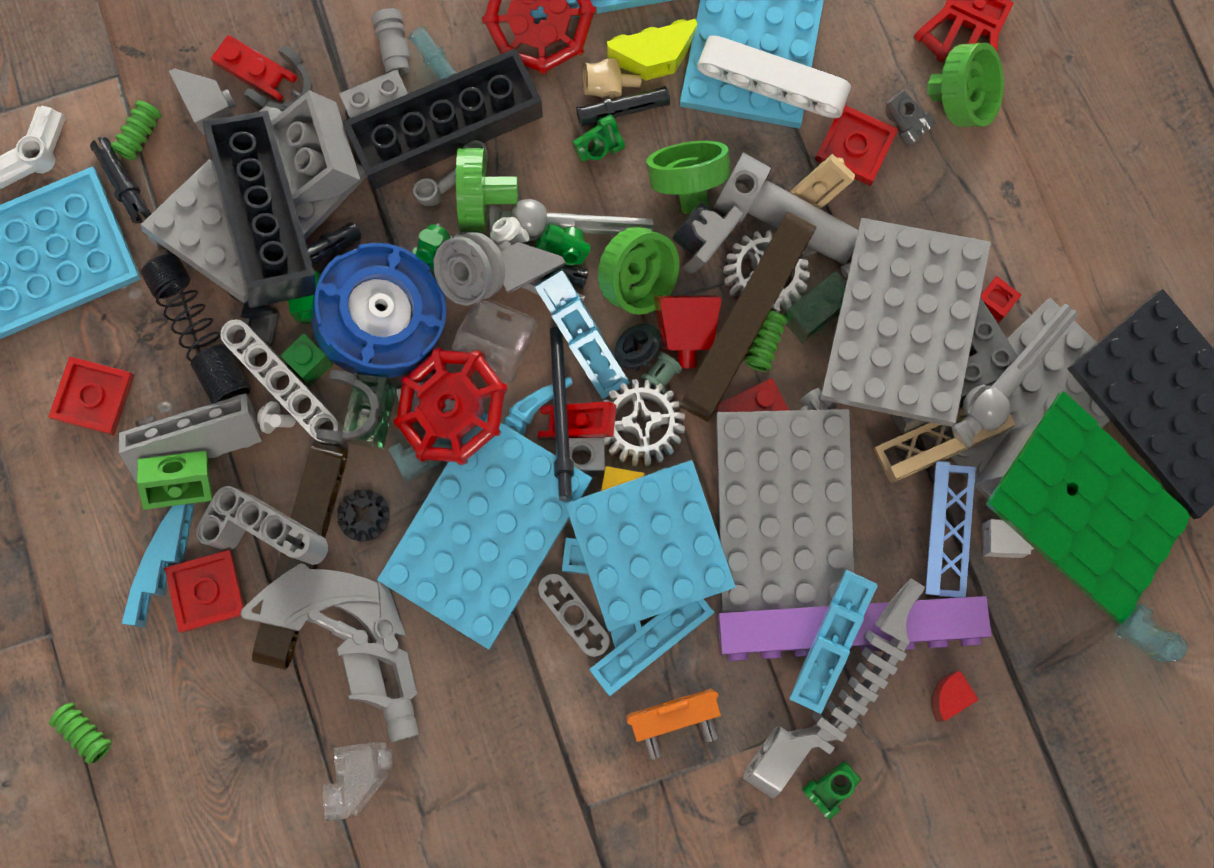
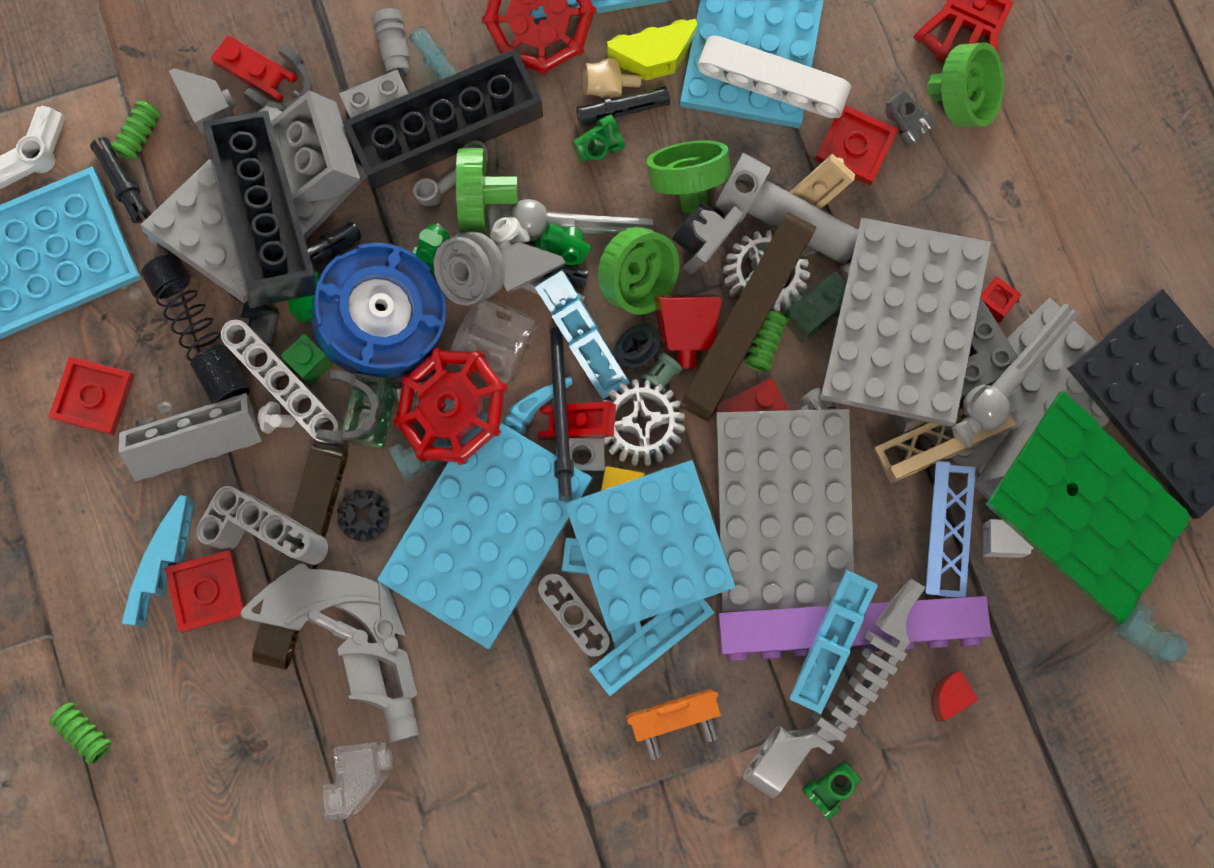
(174, 480): bright green brick -> none

